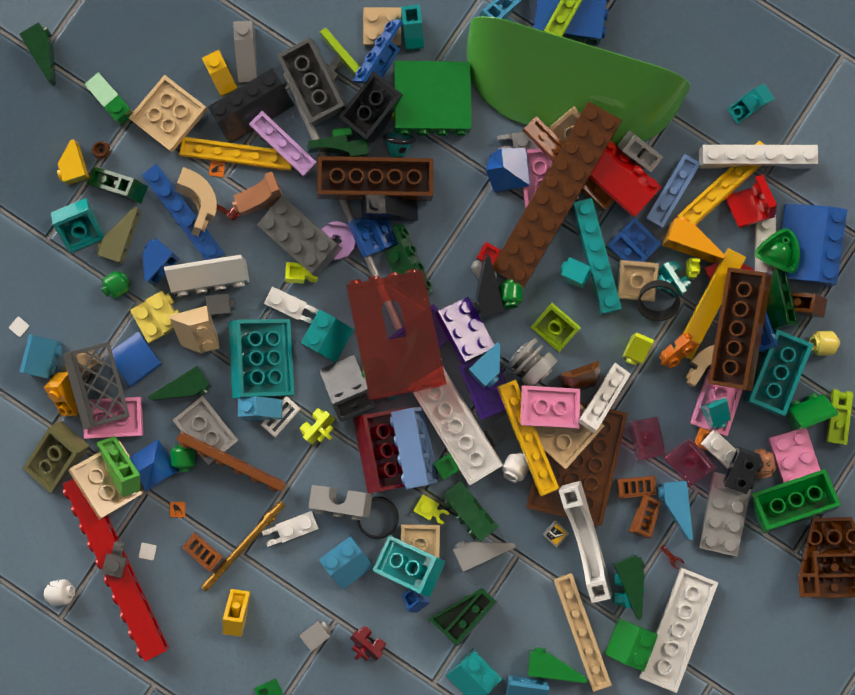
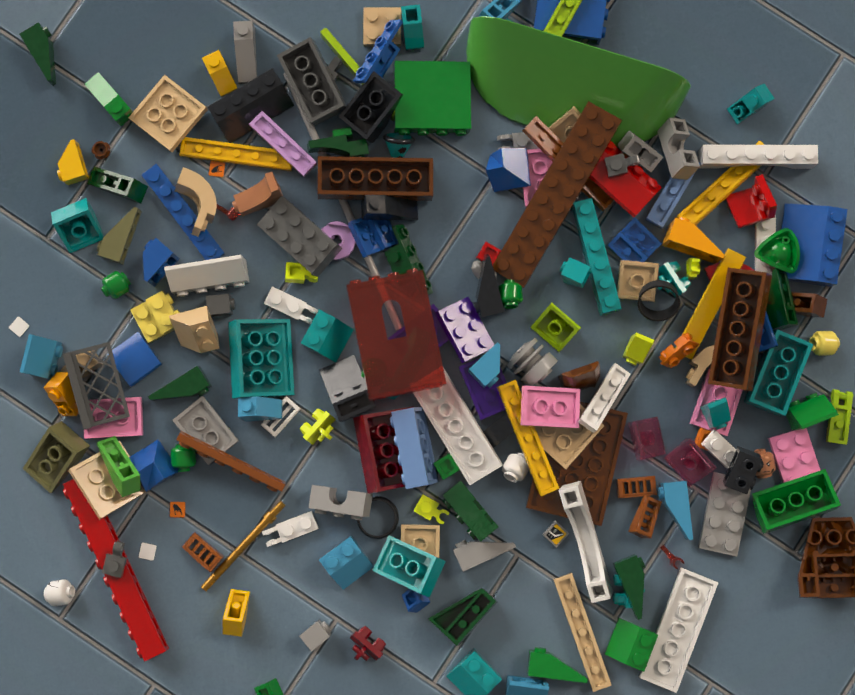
(618, 165): none -> dark grey plate
(680, 162): none -> light grey arch

